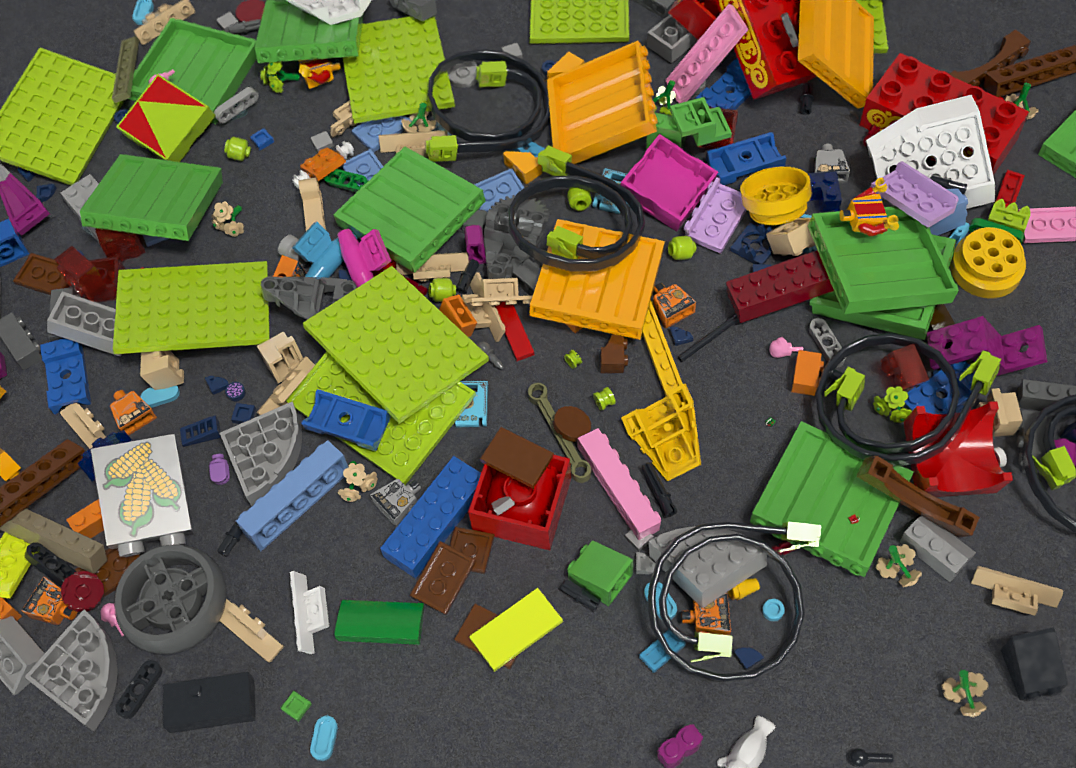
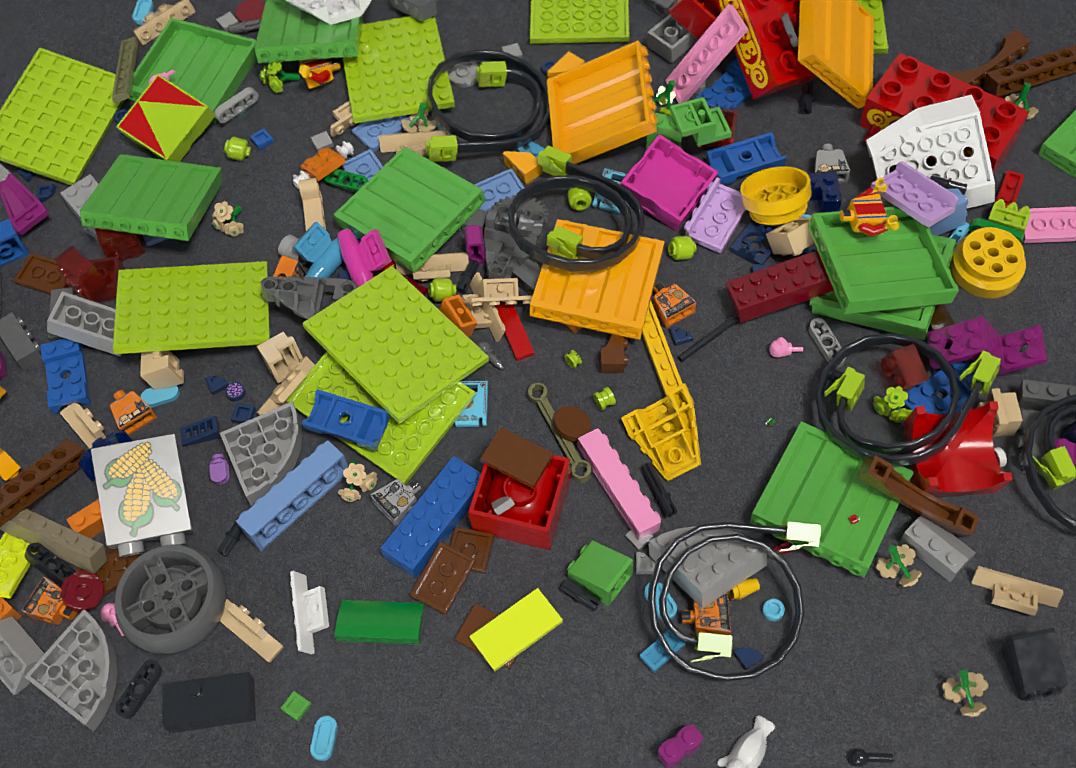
(807, 372): orange brick -> none

